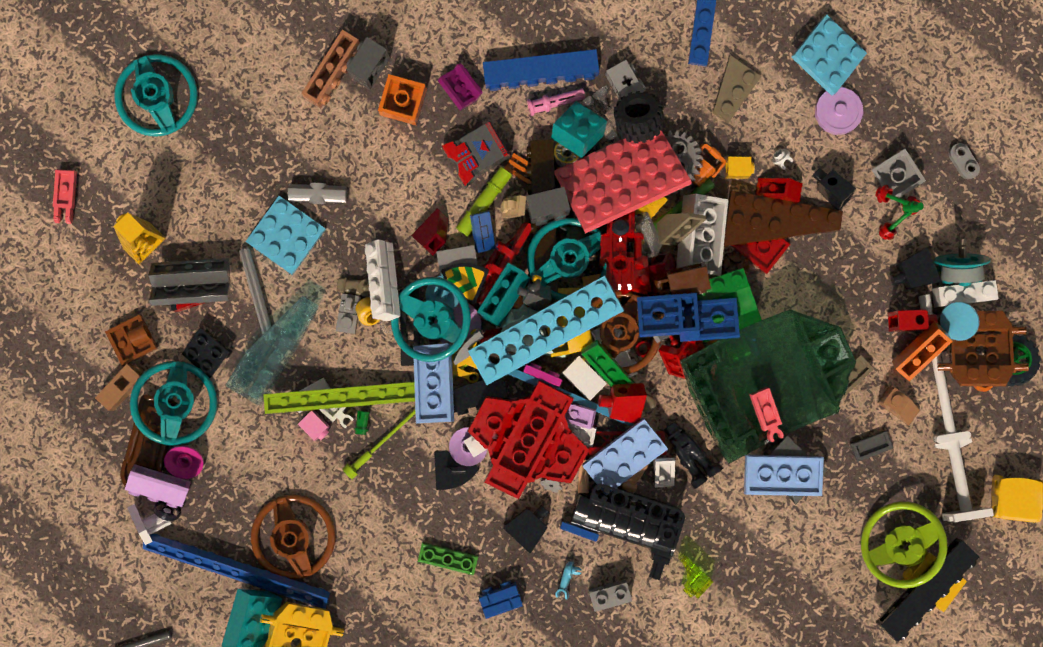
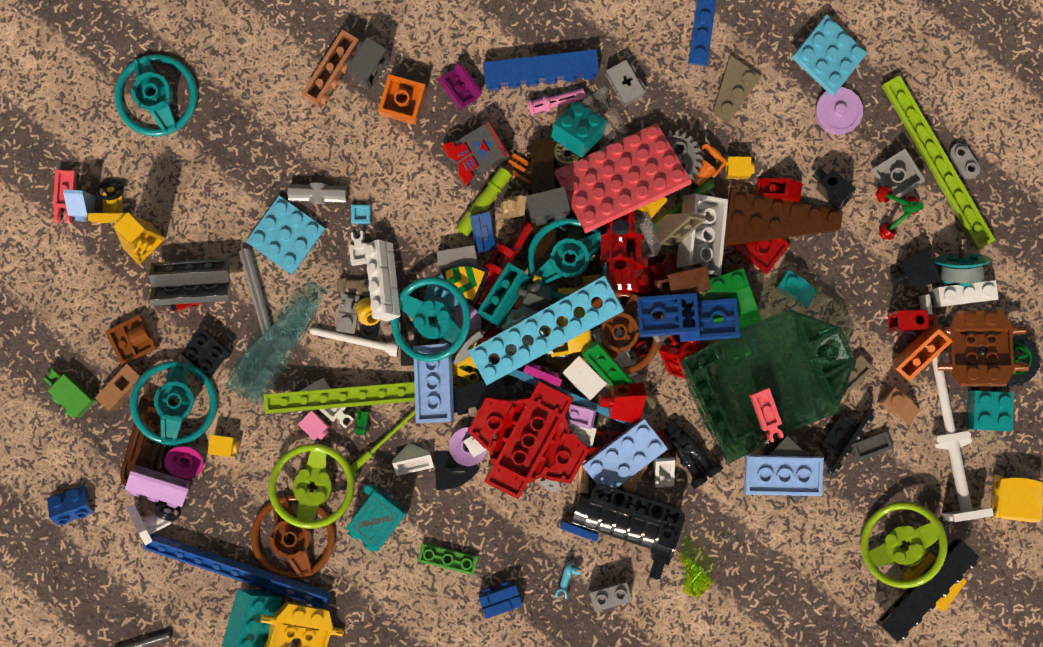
(69, 393): none -> bright green brick
(69, 505): none -> blue bracket
(79, 204): none -> light blue slope
(111, 202): none -> yellow piece
(223, 445): none -> yellow brick
(315, 474): none -> lime piece
(357, 251): none -> white plate
(360, 214): none -> medium azure tile
(369, 332): none -> black tile
(376, 519): none -> teal container
(390, 347): none -> white piece
(412, 459): none -> white slope
(432, 232): dark red slope -> none
(528, 527): black torso -> none
(640, 128): black tyre -> none
(780, 156): white plate -> none
(796, 288): none -> teal slope
(842, 436): none -> black bracket
(938, 162): none -> lime plate
(959, 321): medium azure piece -> none
(990, 410): none -> teal brick

